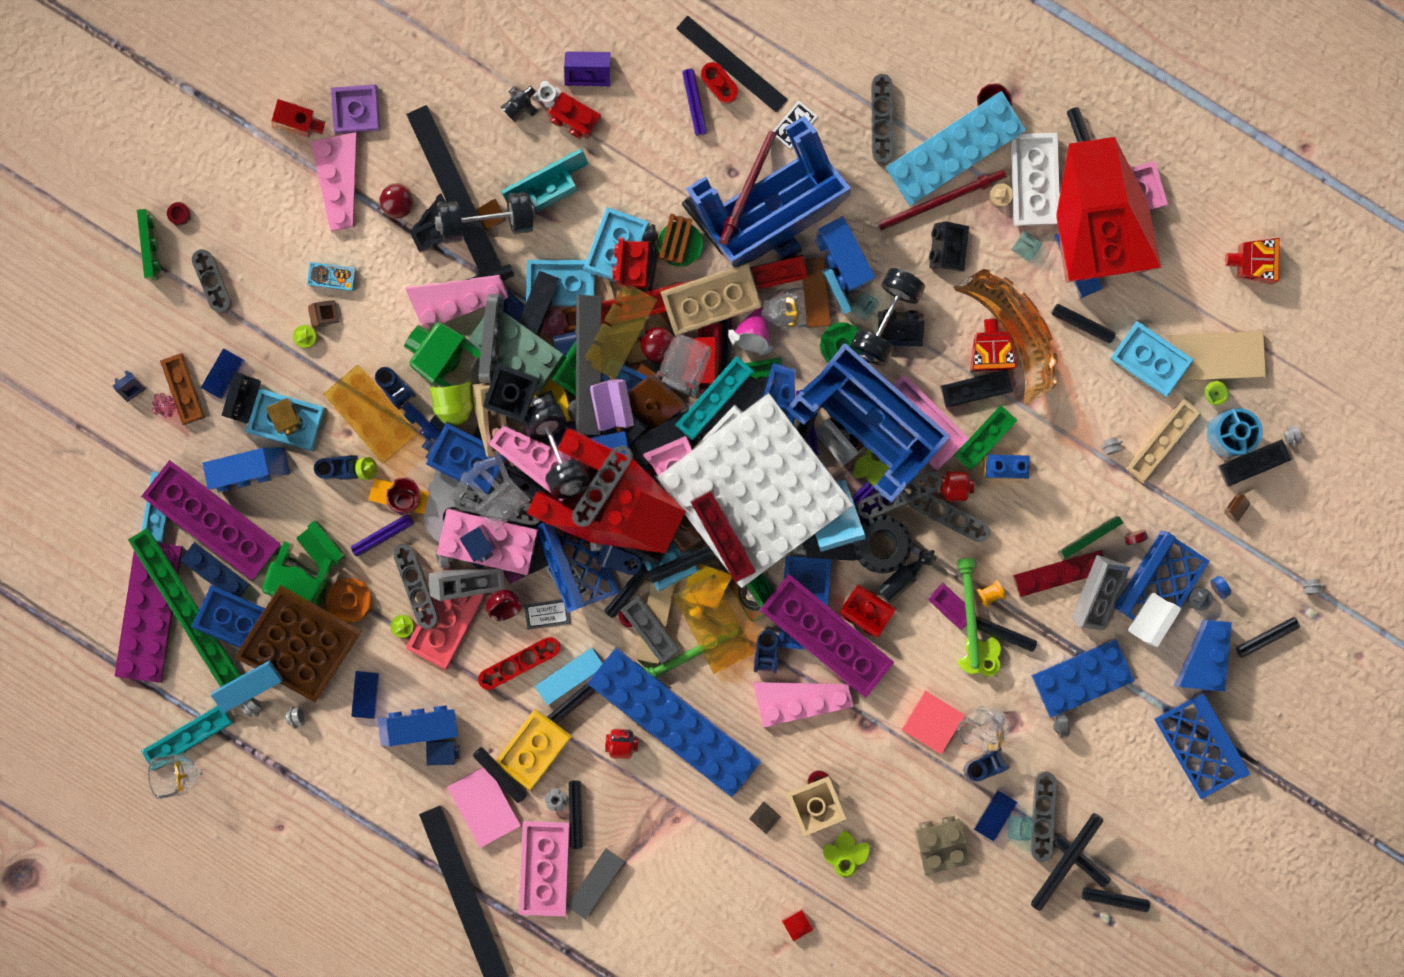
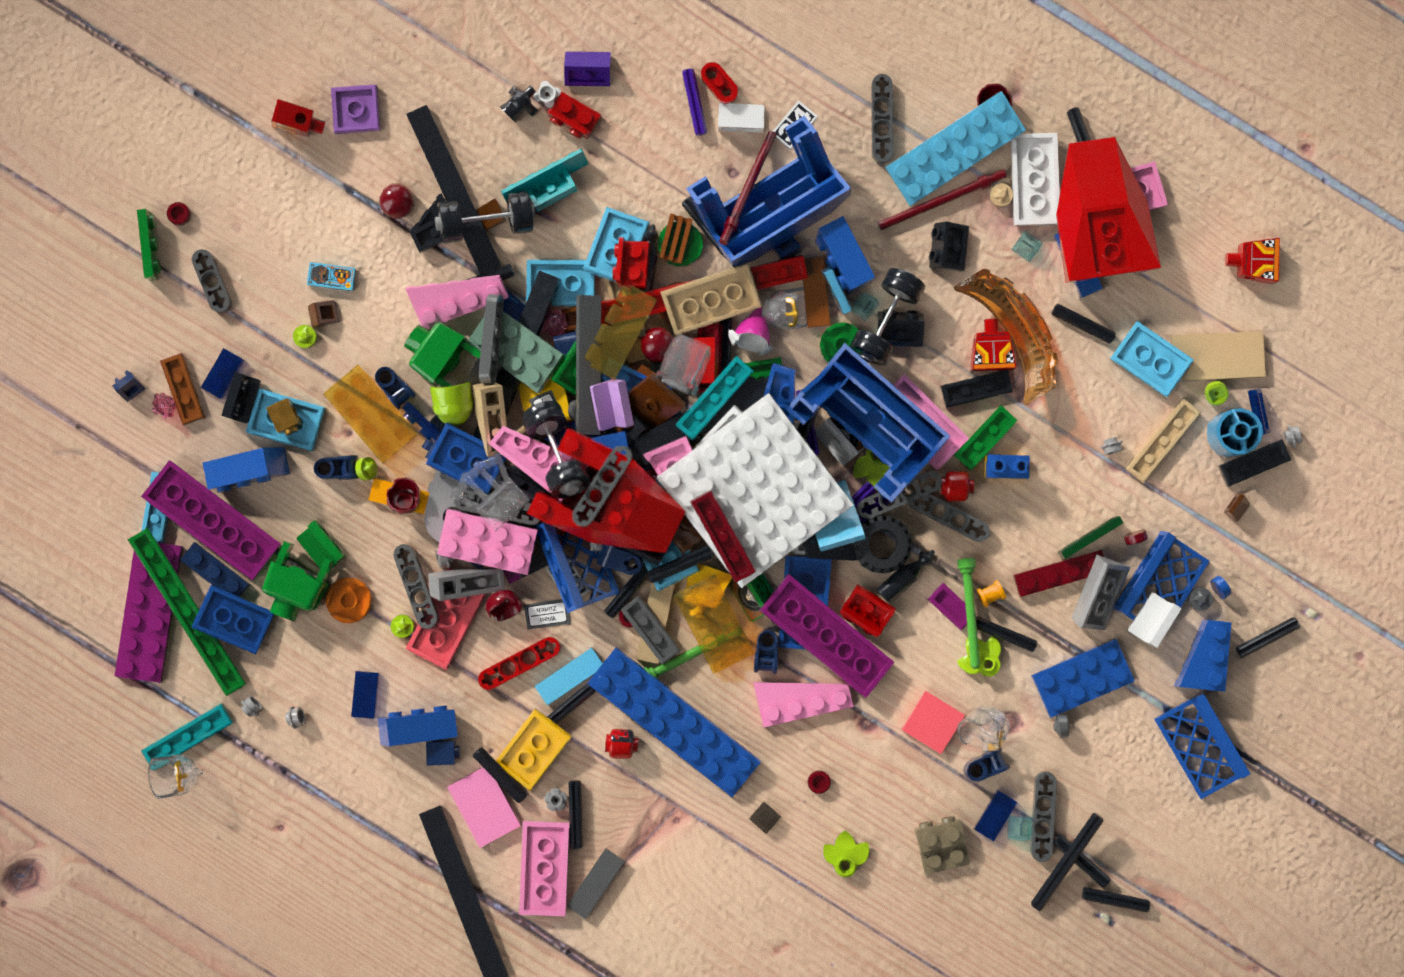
(246, 686): dark azure tile -> none
(299, 641): reddish brown plate -> none
(336, 171): bright pink wing -> none
(382, 535): dark purple axle -> none
(478, 544): dark blue brick -> none
(511, 392): black slope -> none
(731, 63): black sticker -> none
(741, 118): none -> white panel
(797, 925): red plate -> none
(816, 806): tan slope -> none
(1258, 408): none -> clear blue tile
(1313, 587): light grey plate -> none

